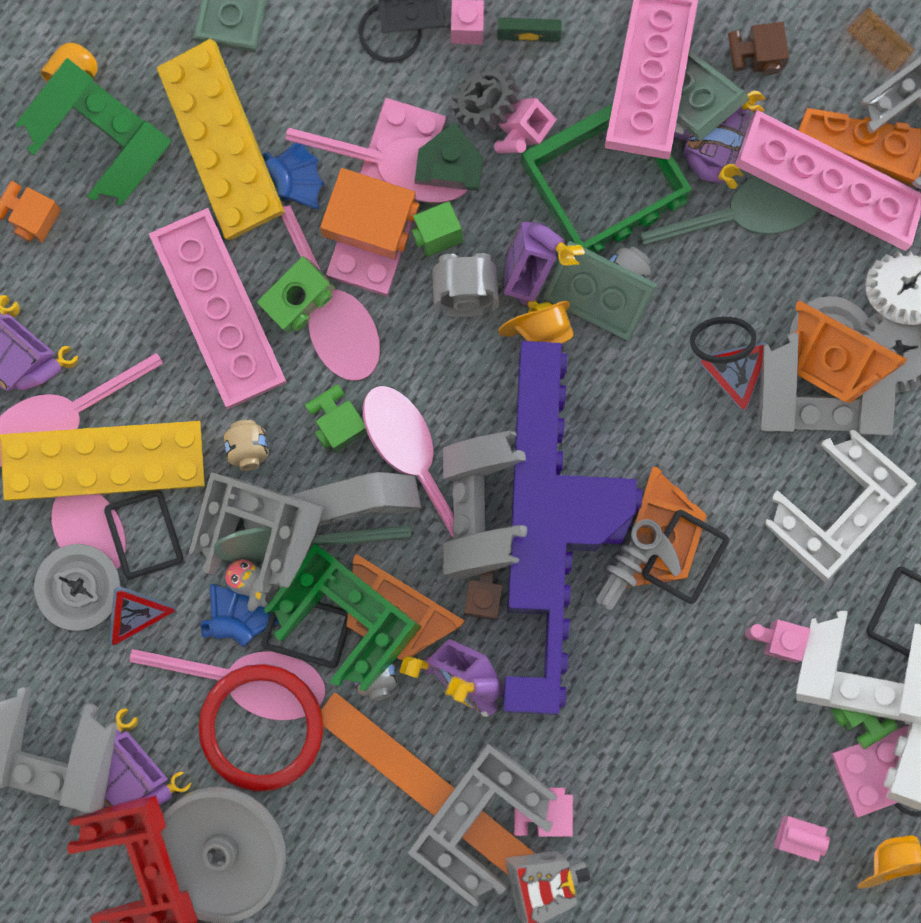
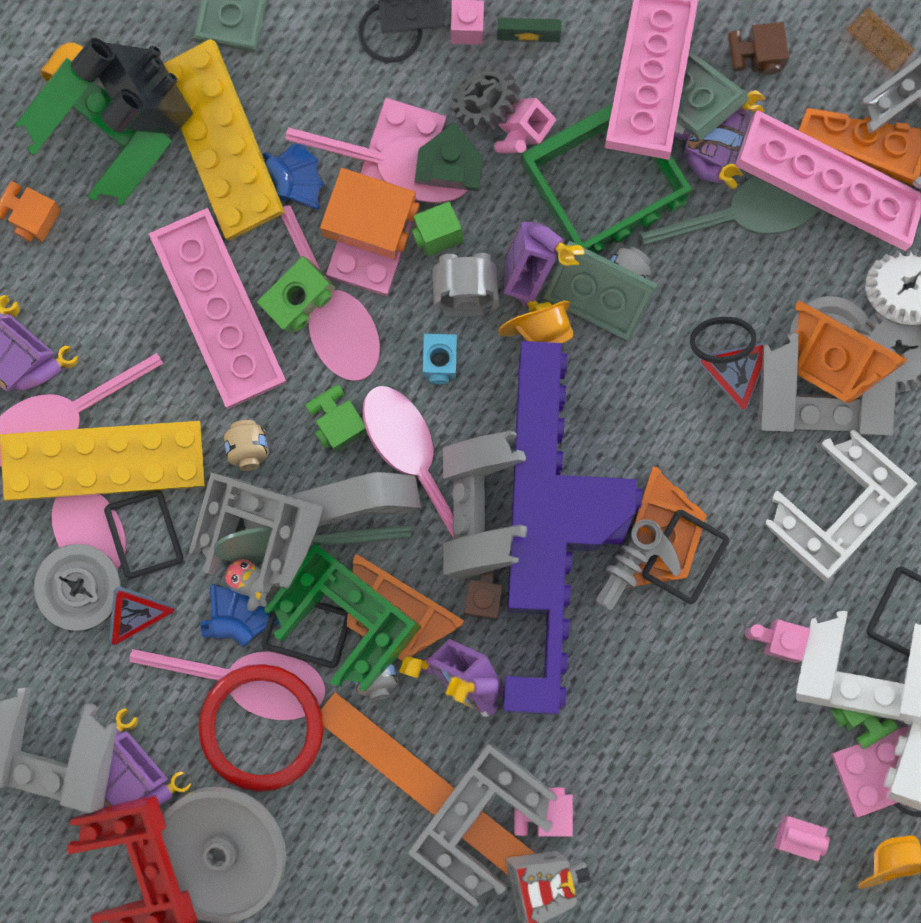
(137, 83): none -> black piece
(439, 344): none -> medium azure brick

